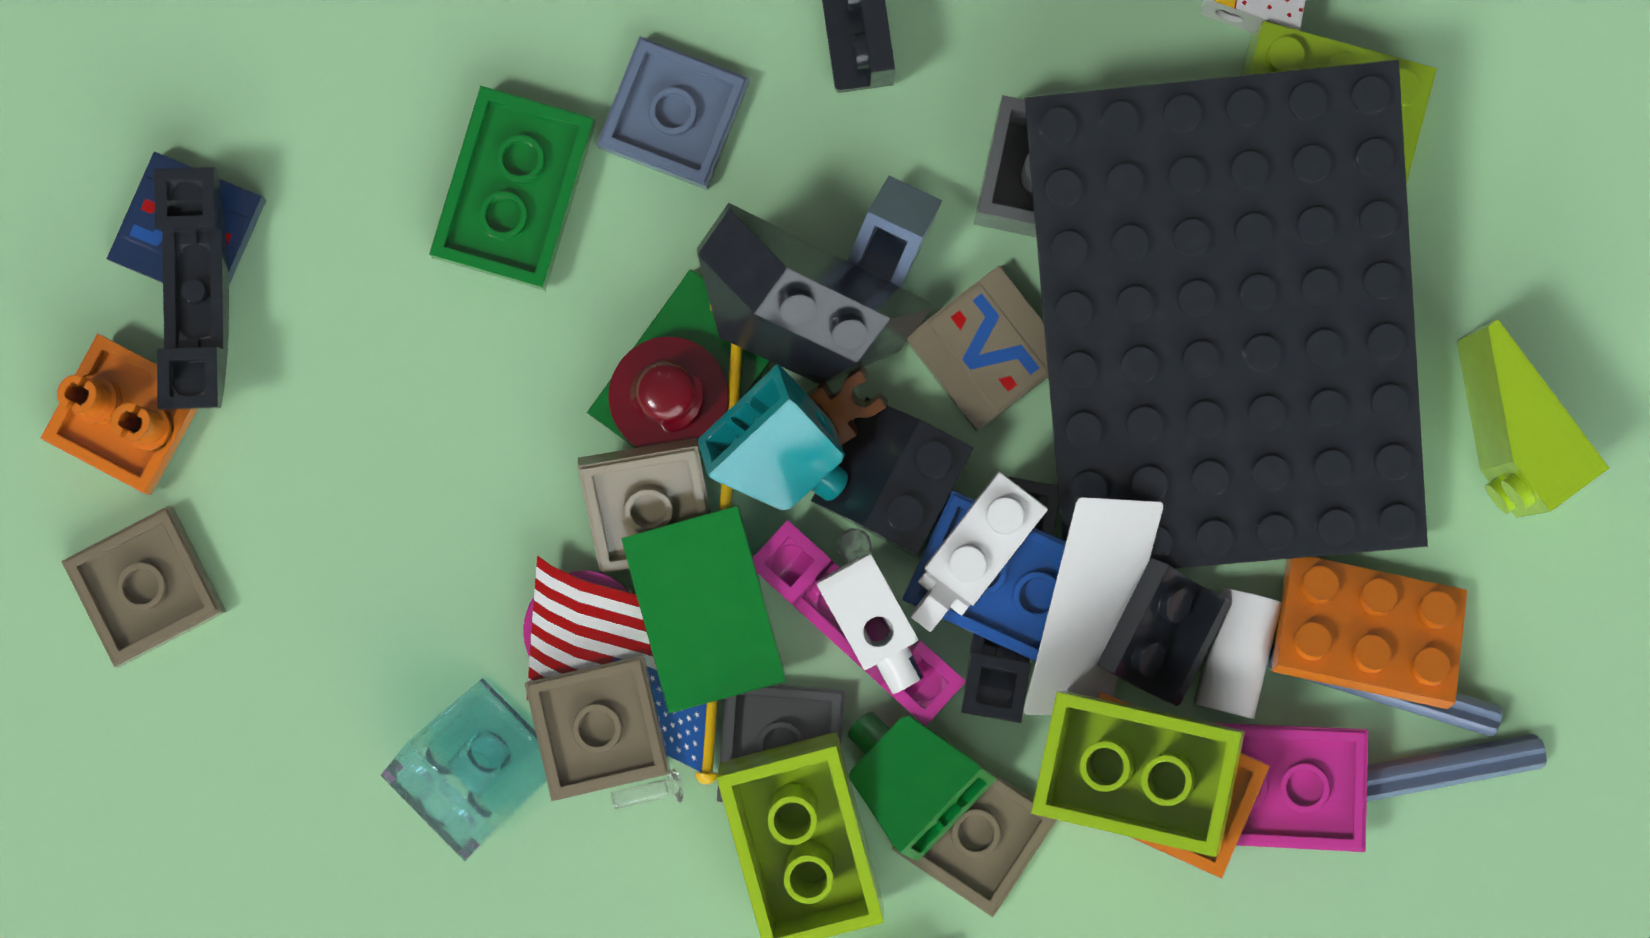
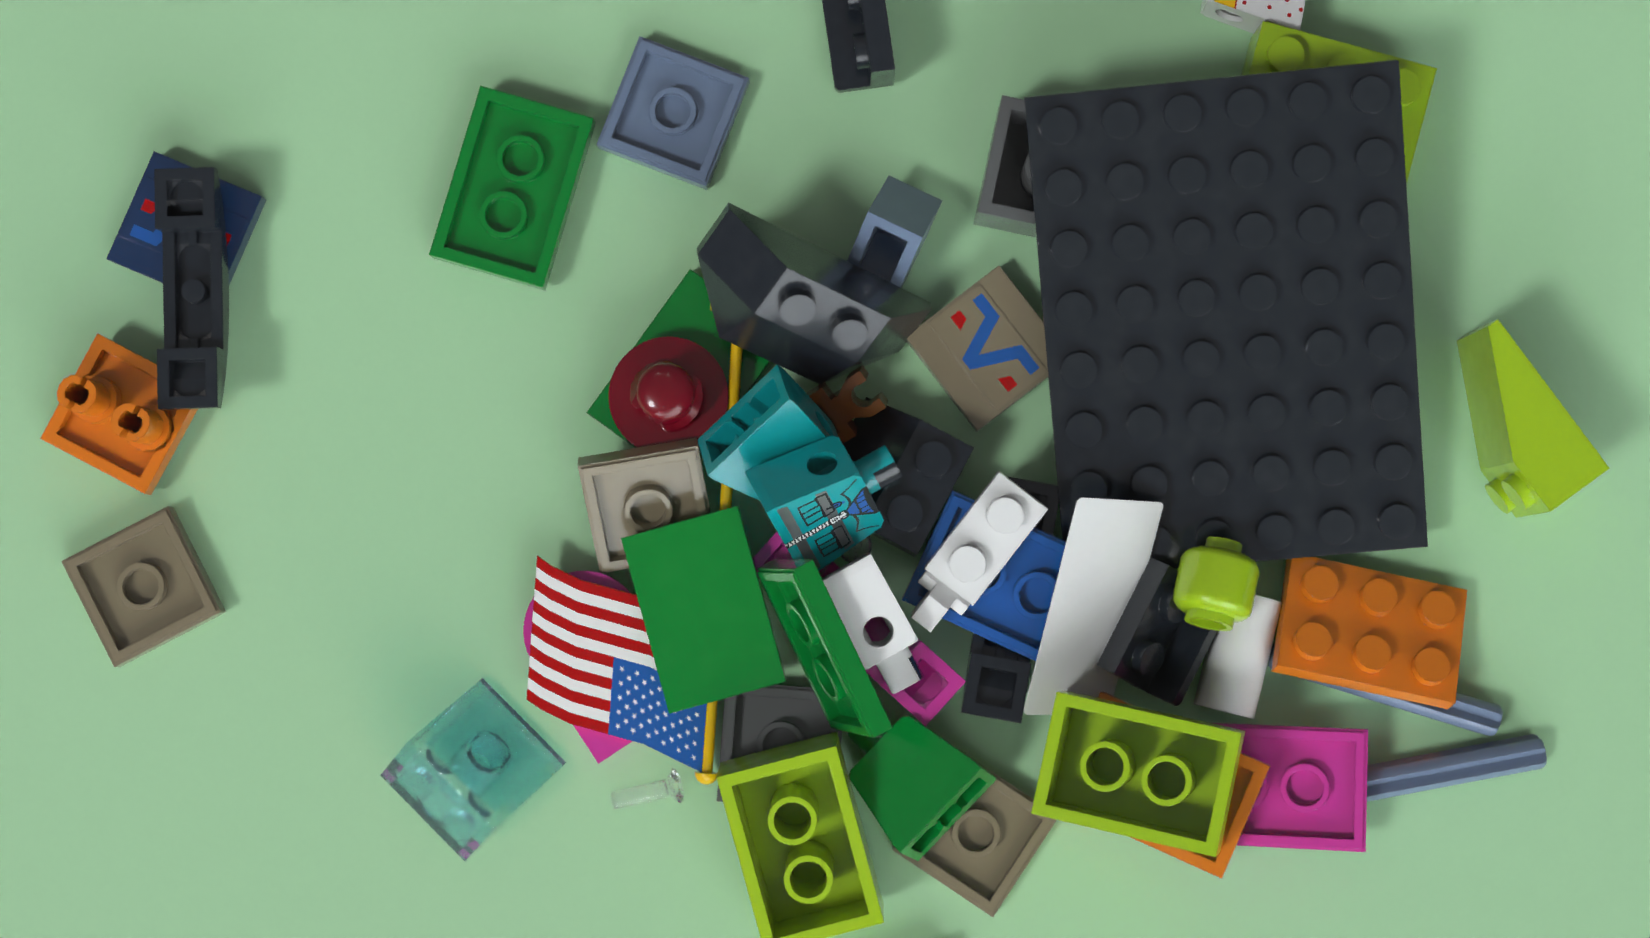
(597, 728): dark tan tile -> none
(823, 497): none -> teal torso
(823, 647): none -> green tile
(1216, 584): none -> lime head

